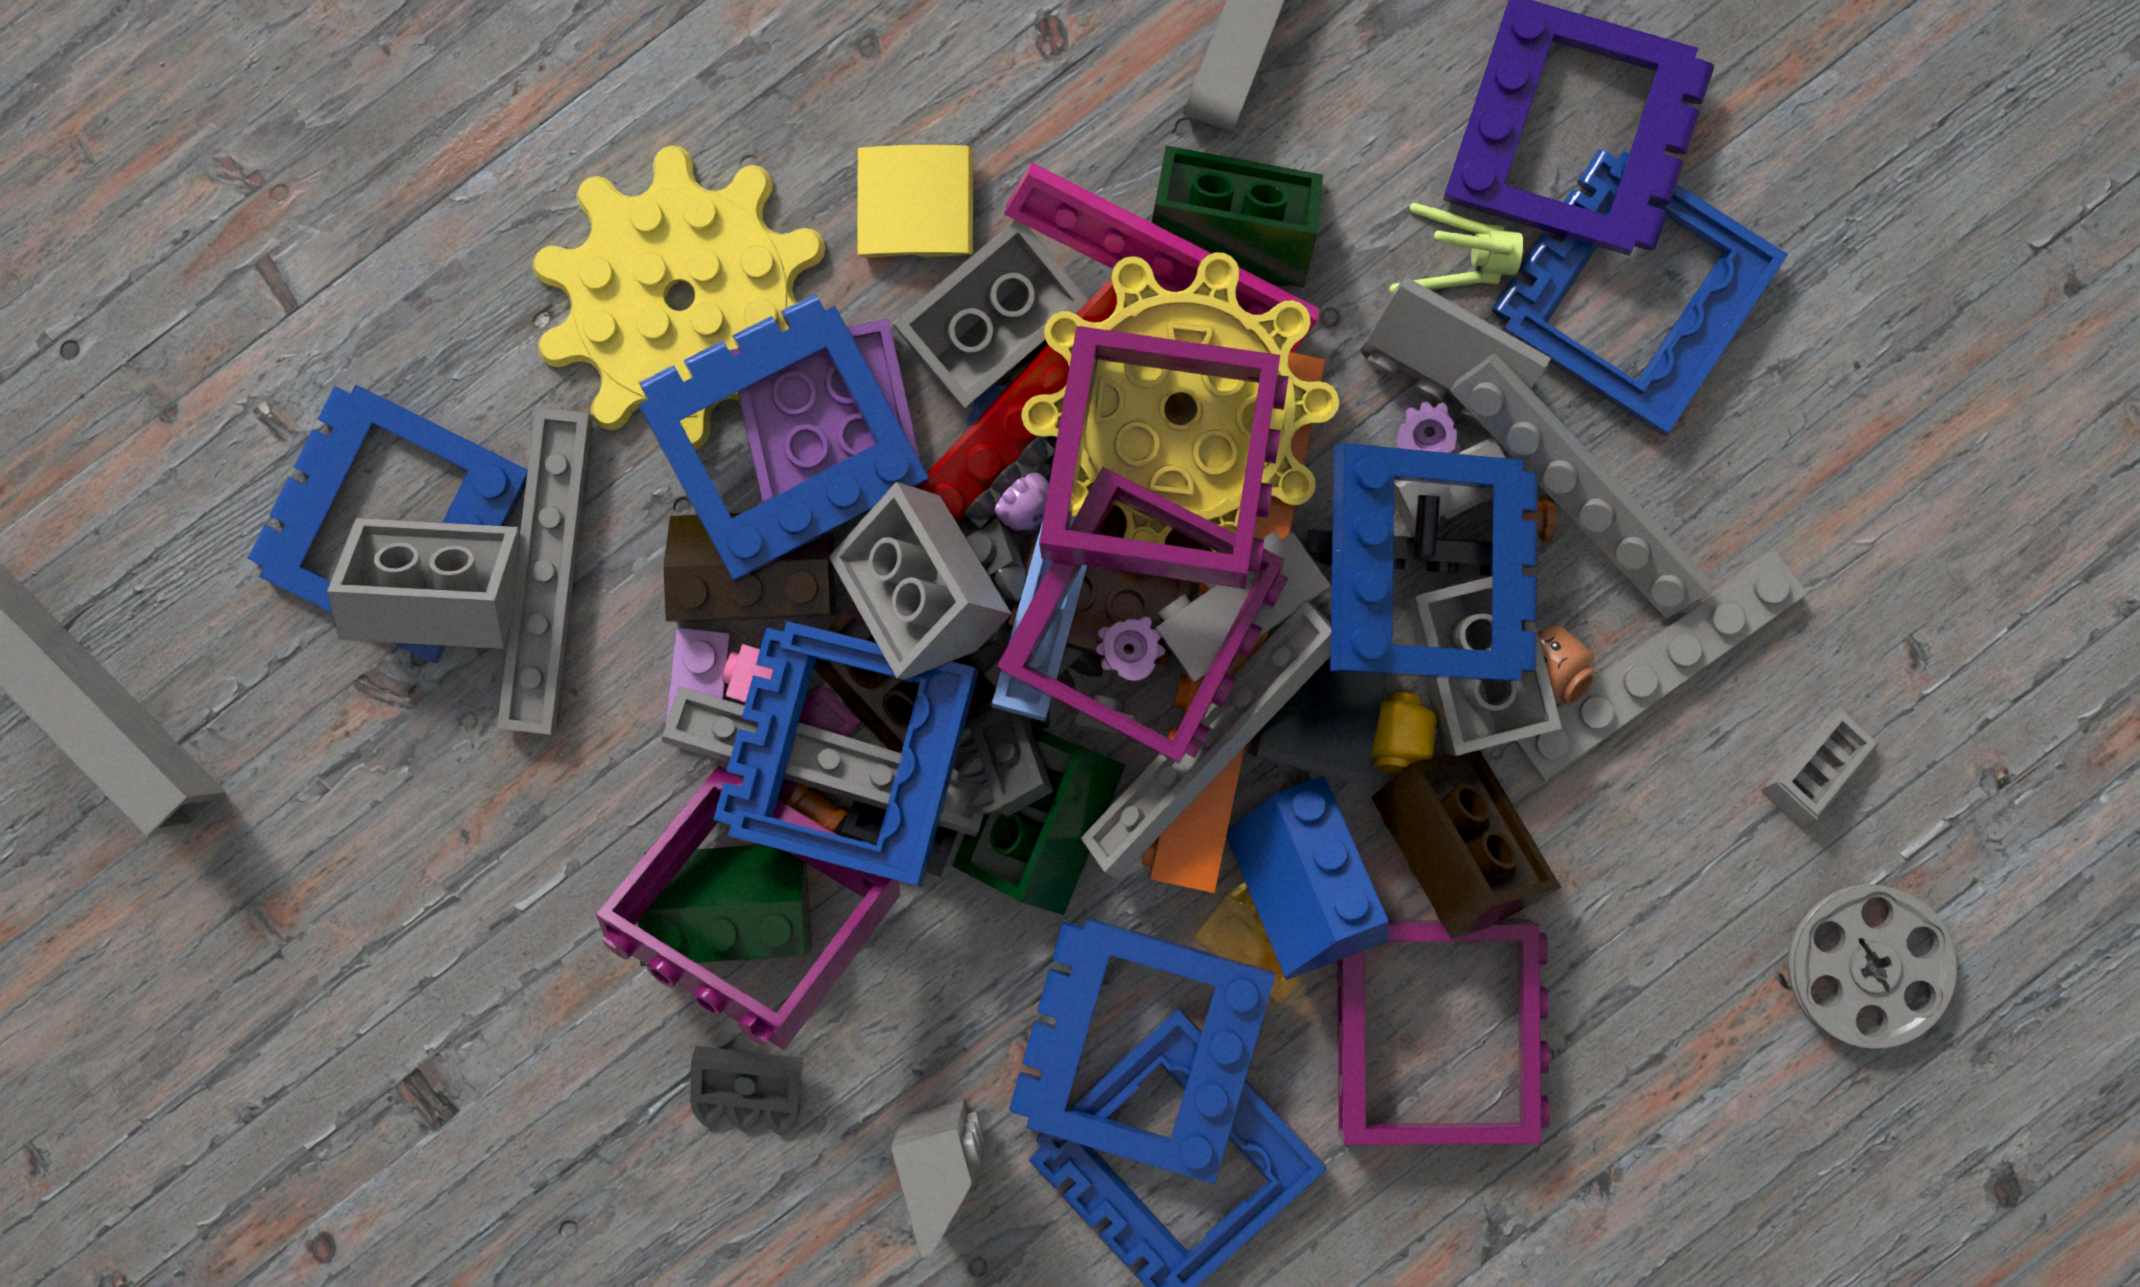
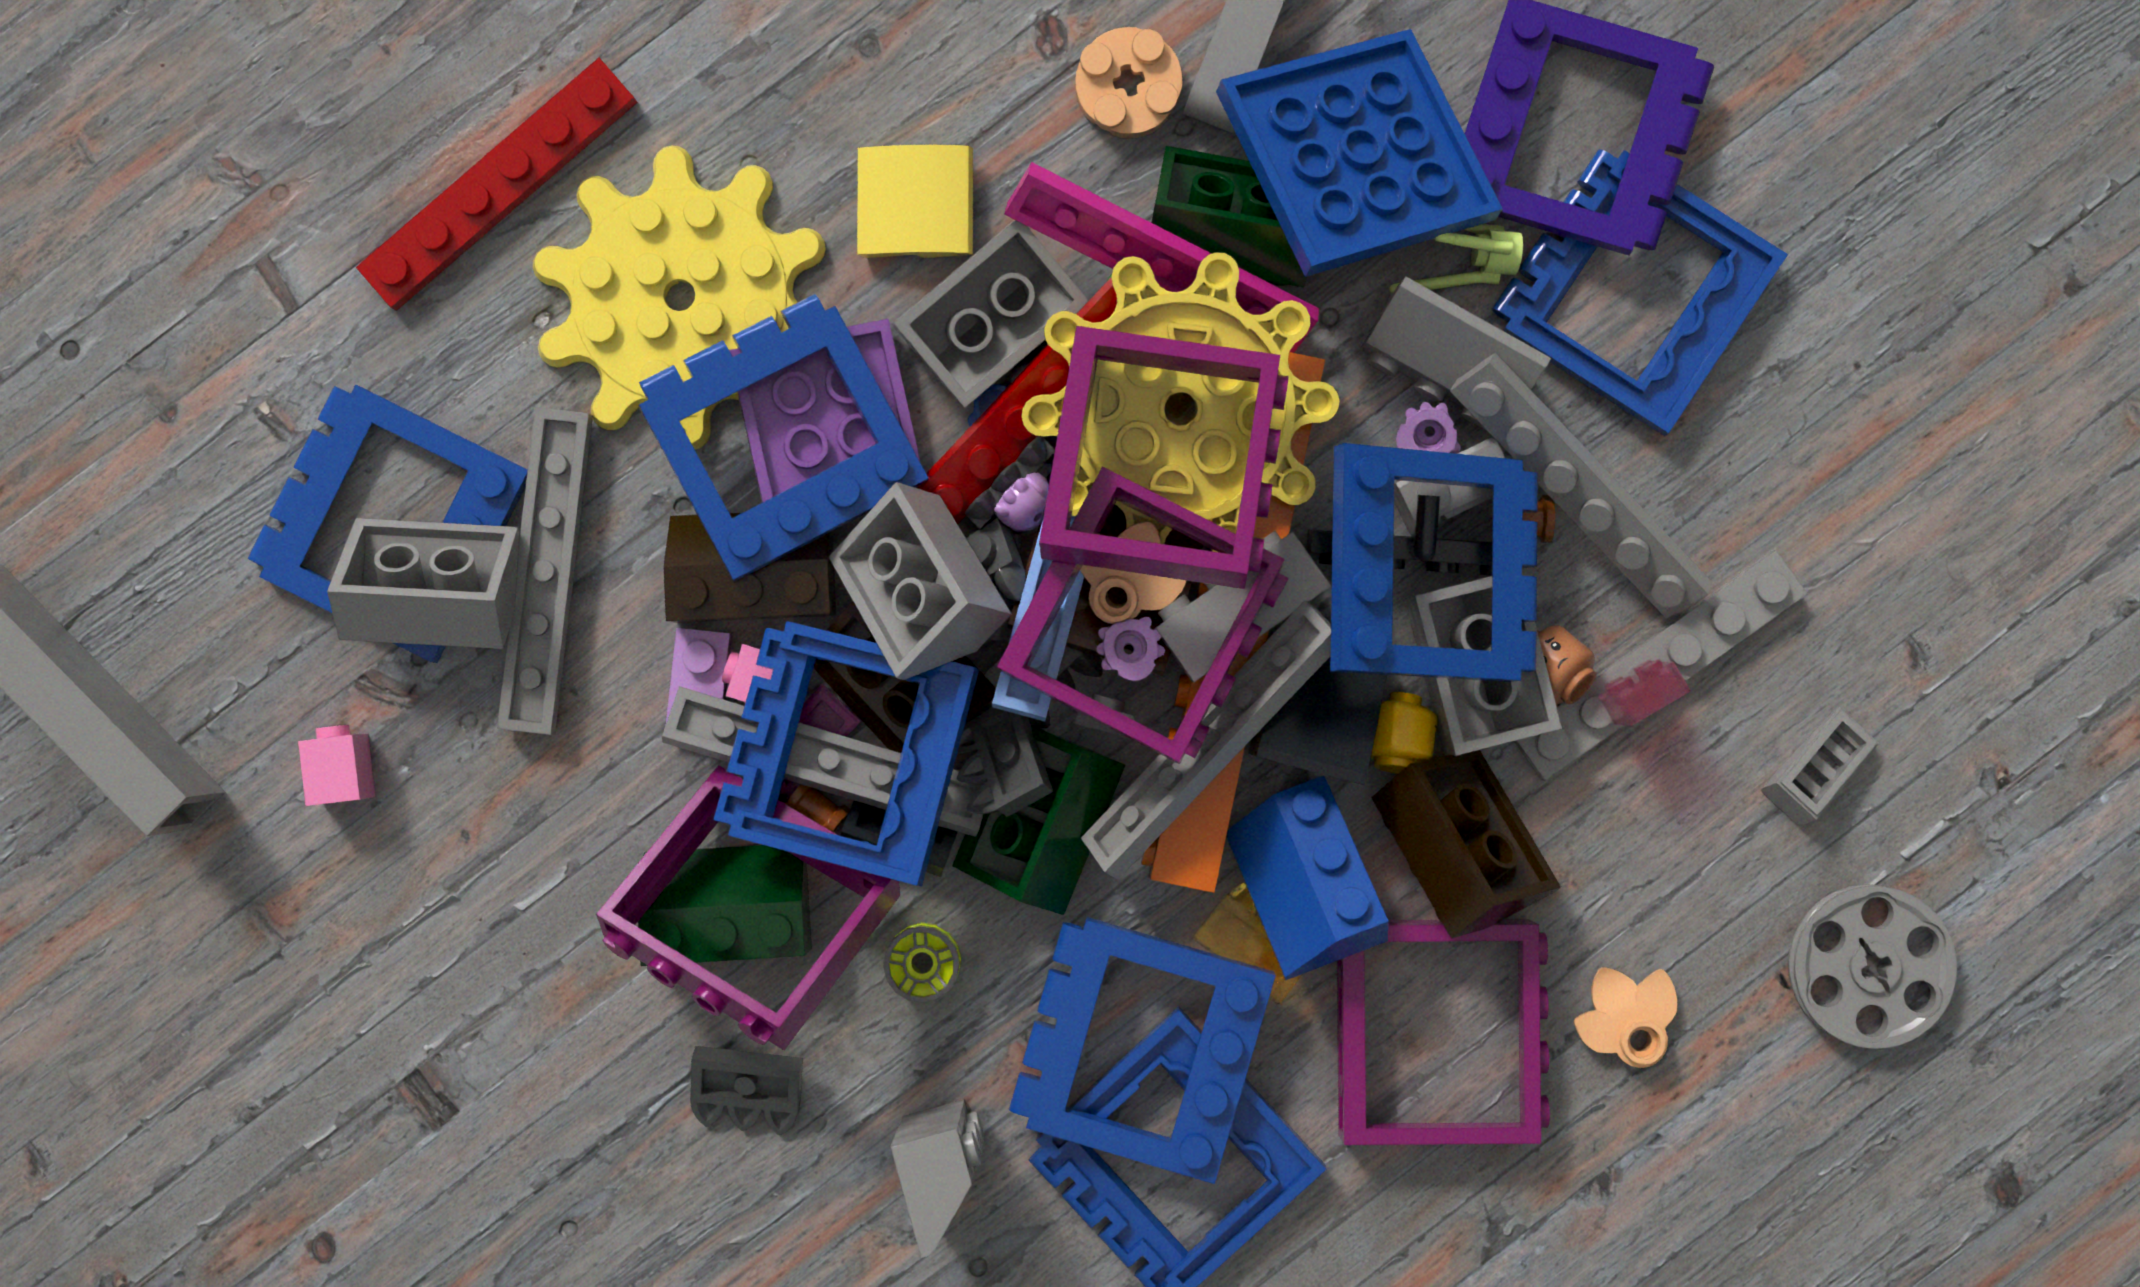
(336, 766): none -> bright pink brick
(496, 184): none -> red plate
(907, 978): none -> wheel
(1142, 590): none -> light nougat plate
(1144, 55): none -> light nougat plate
(1358, 151): none -> blue plate
(1626, 1008): none -> light nougat plate
(1643, 693): none -> clear pink piece

